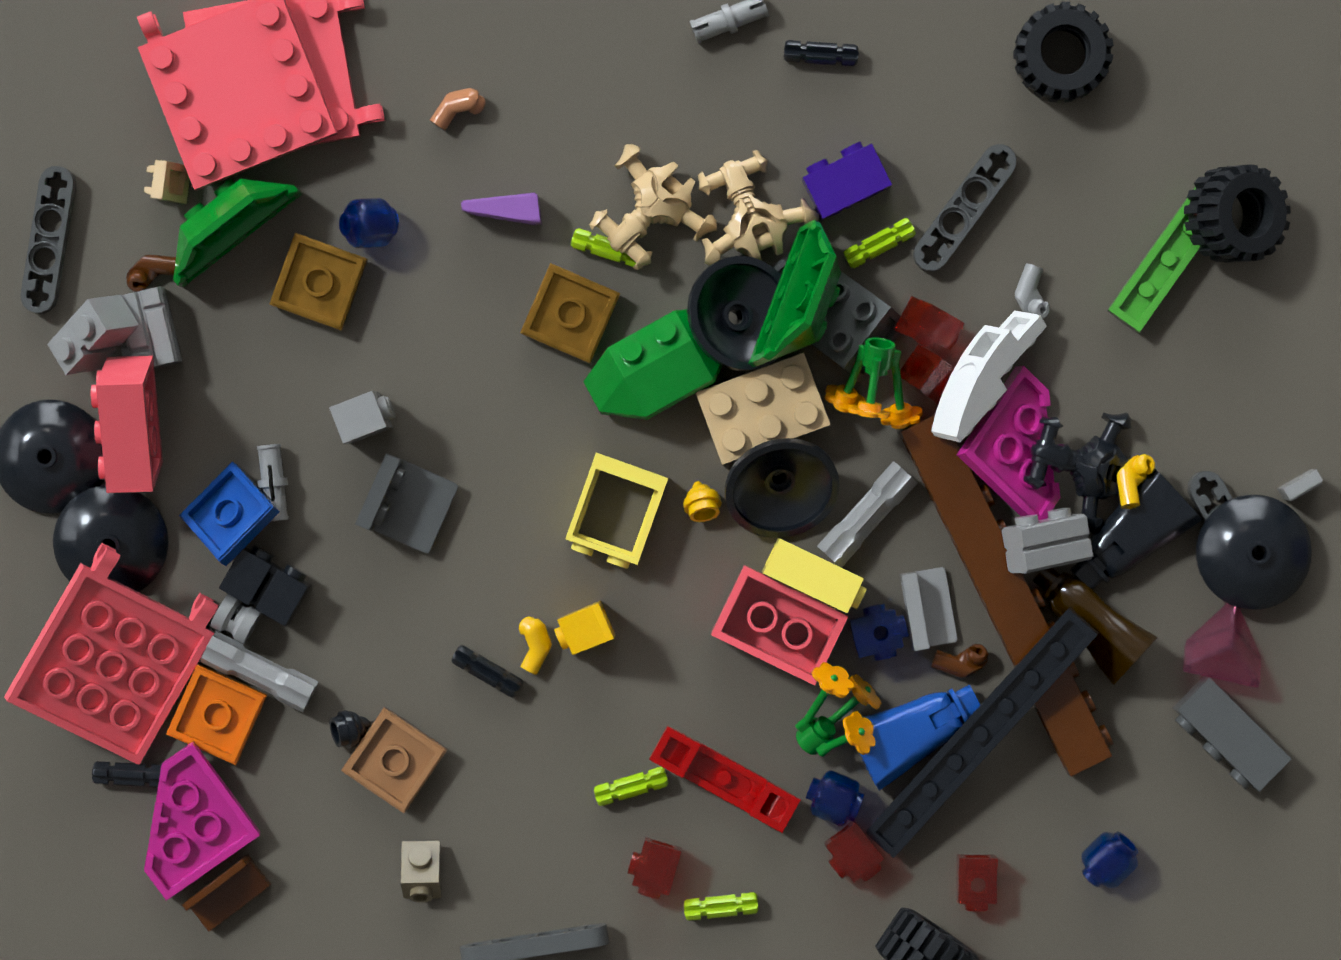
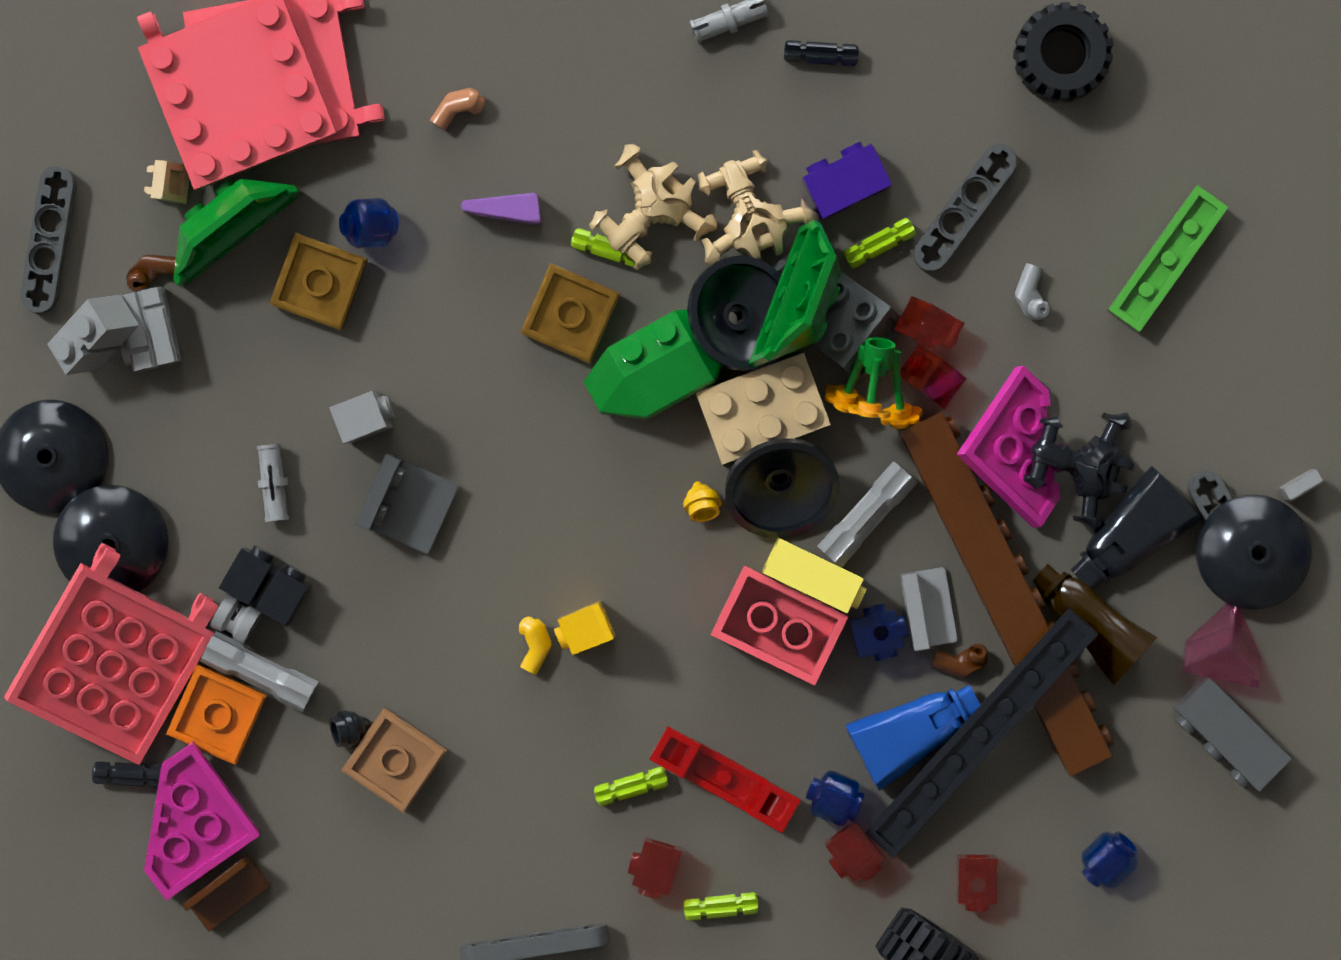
(127, 424): coral brick -> none
(229, 513): blue plate -> none
(421, 870): bracket -> none
(487, 671): black axle -> none
(586, 544): light yellow window -> none
(816, 733): plant -> none
(976, 378): white slope -> none
(1047, 542): light grey brick -> none
(1130, 477): yellow arm -> none
(1262, 210): black tyre -> none

